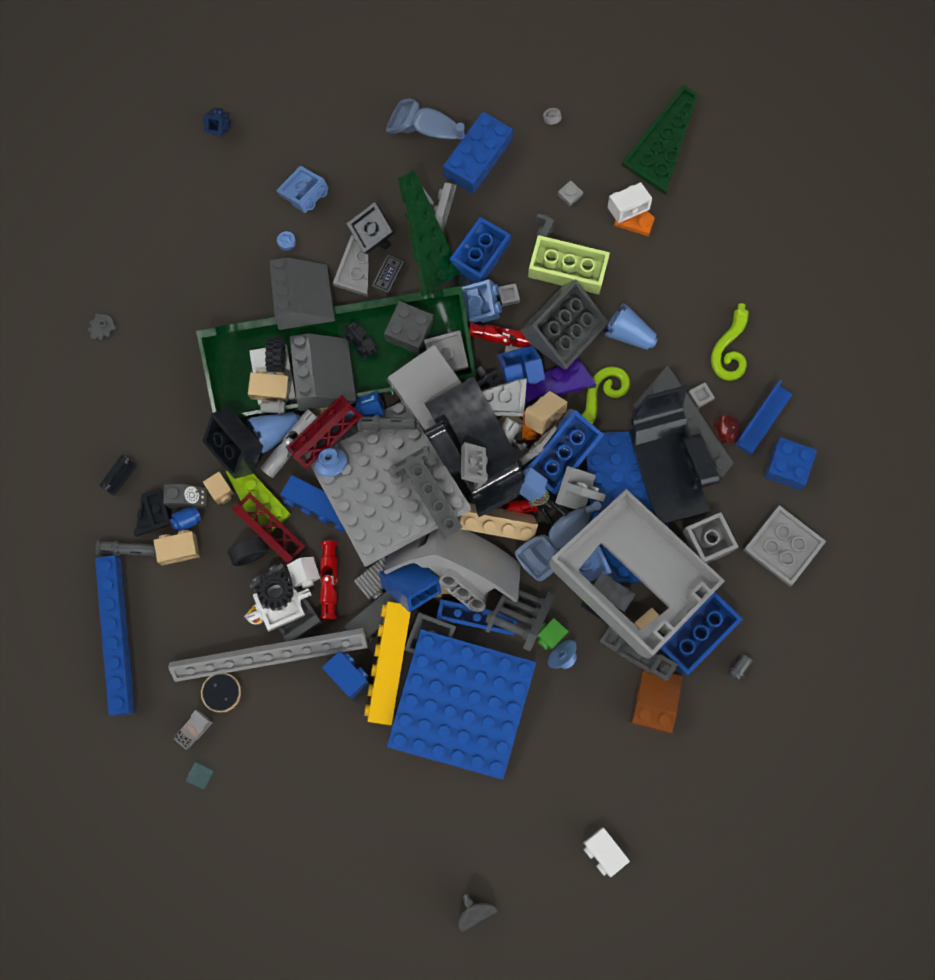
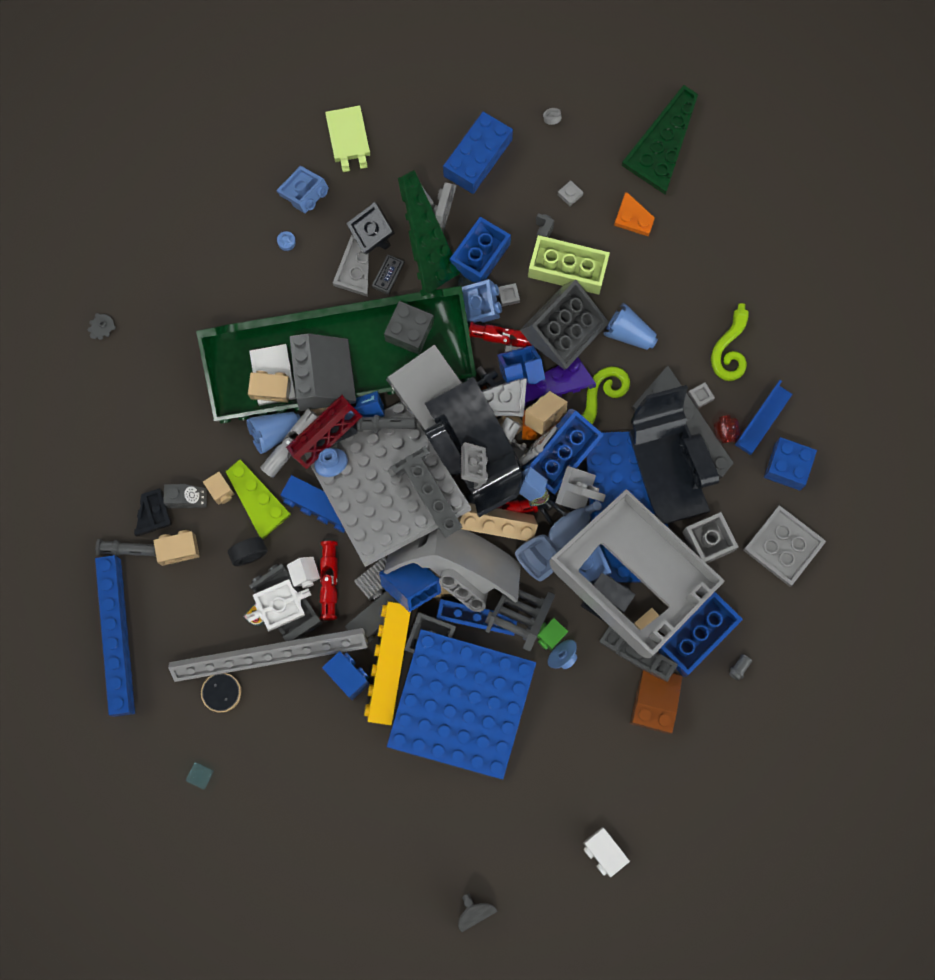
(118, 475): black hinge -> none
(185, 518): blue brick -> none
(192, 729): light grey leg -> none
(217, 122): dark blue brick -> none
(232, 443): black brick -> none
(263, 533): dark red fence -> none
(273, 407): light grey pin -> none
(274, 579): black tyre -> none
(275, 354): black tyre -> none
(300, 293): dark grey slope -> none
(348, 136): none -> yellowish green tile
(354, 335): black hinge -> none
(427, 121): sand blue piece -> none
(451, 348): light grey plate -> none
(629, 202): white brick -> none

